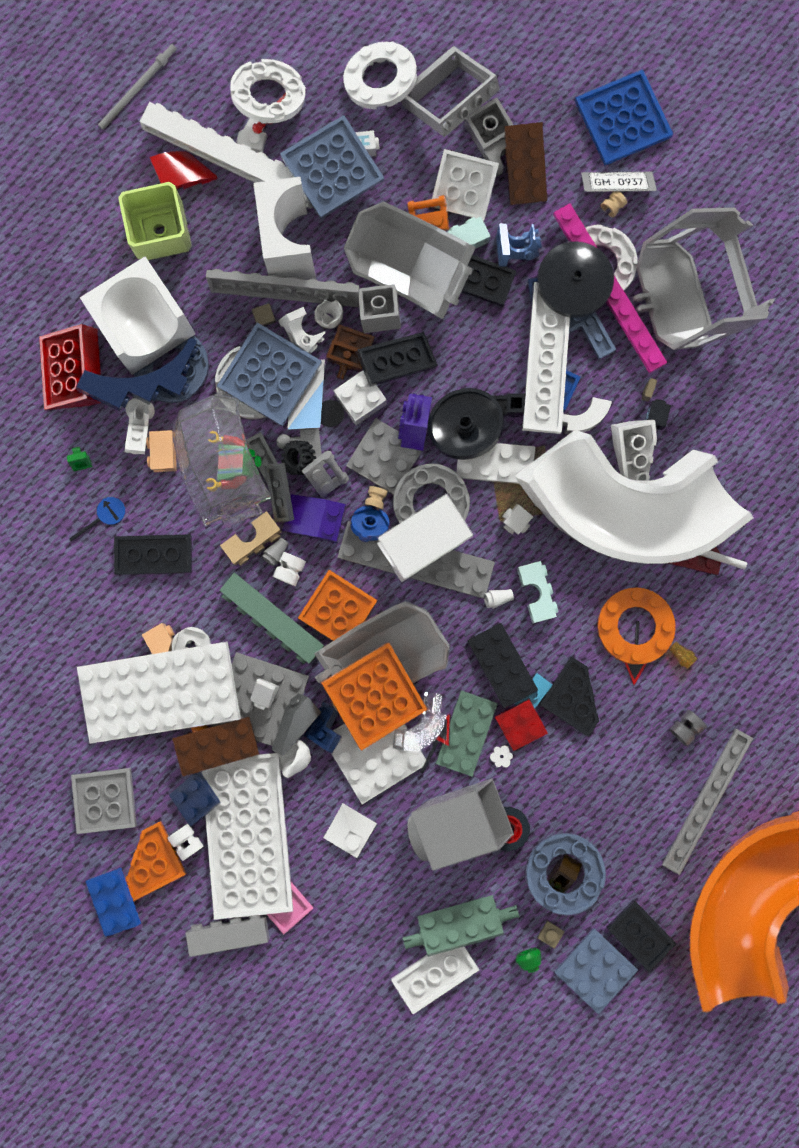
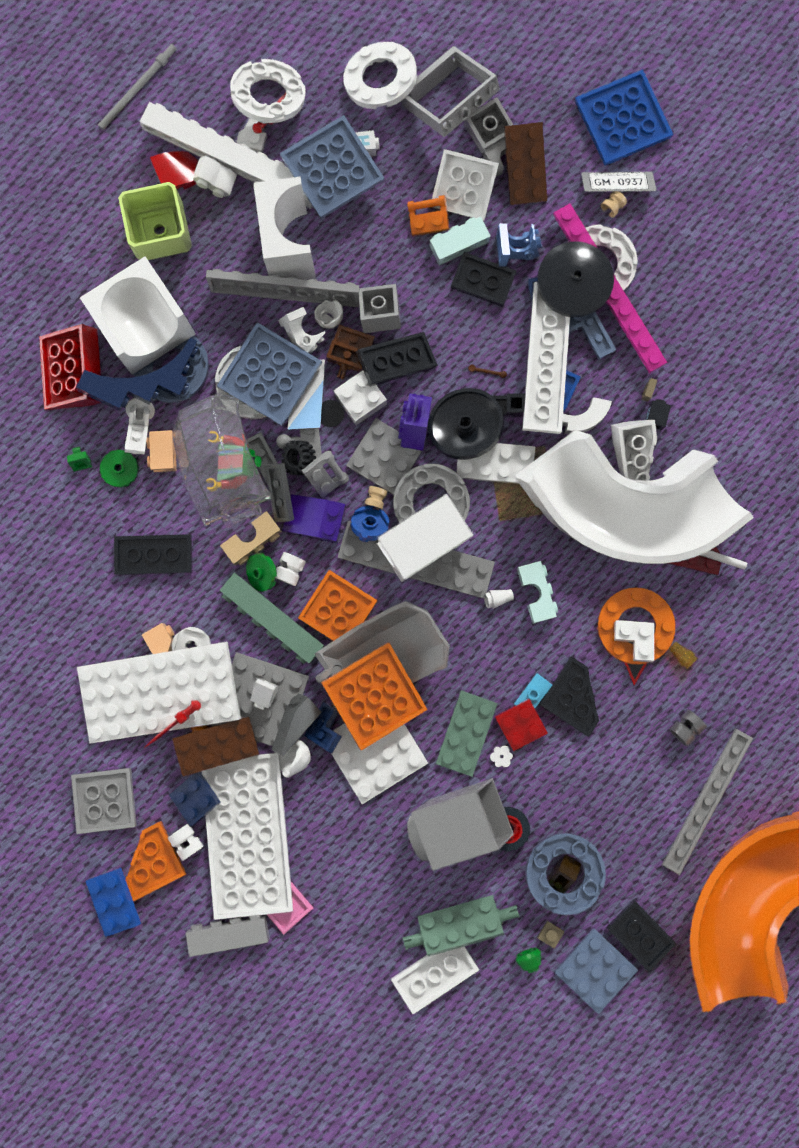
(109, 510): blue piece -> none
(125, 475): none -> green plate
(181, 717): none -> red sword
(214, 176): none -> white brick
(261, 572): none -> green plate
(264, 315): dark tan tile -> none
(274, 552): light grey cone -> none
(350, 830): white plate -> none
(409, 252): light grey windscreen -> none
(427, 728): clear arch -> none
(443, 737): black piece -> none
(502, 374): none -> reddish brown hinge
(502, 665): black plate -> none
(516, 520): white brick -> none
(640, 634): none -> white plate
(673, 285): light grey windscreen -> none

